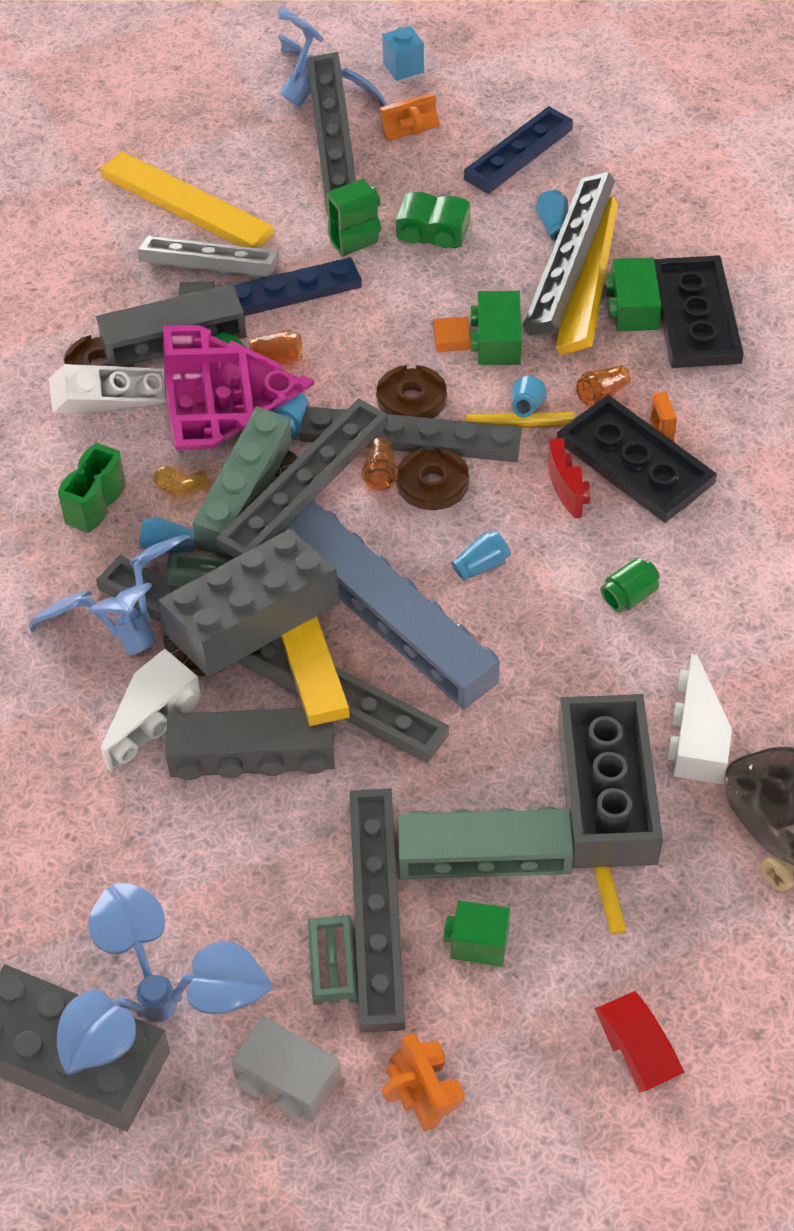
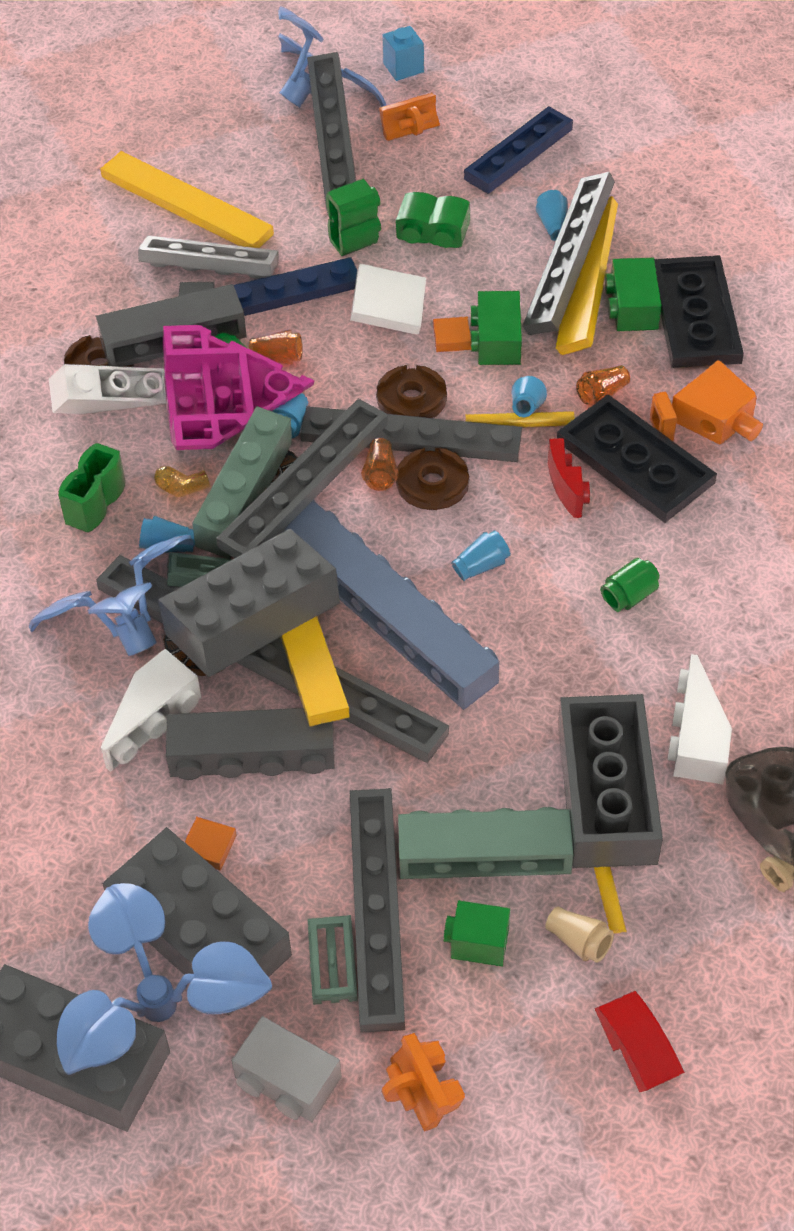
(200, 906): none -> dark grey brick
(211, 841): none -> orange tile
(388, 299): none -> white tile
(582, 934): none -> tan cone
(717, 406): none -> orange torso

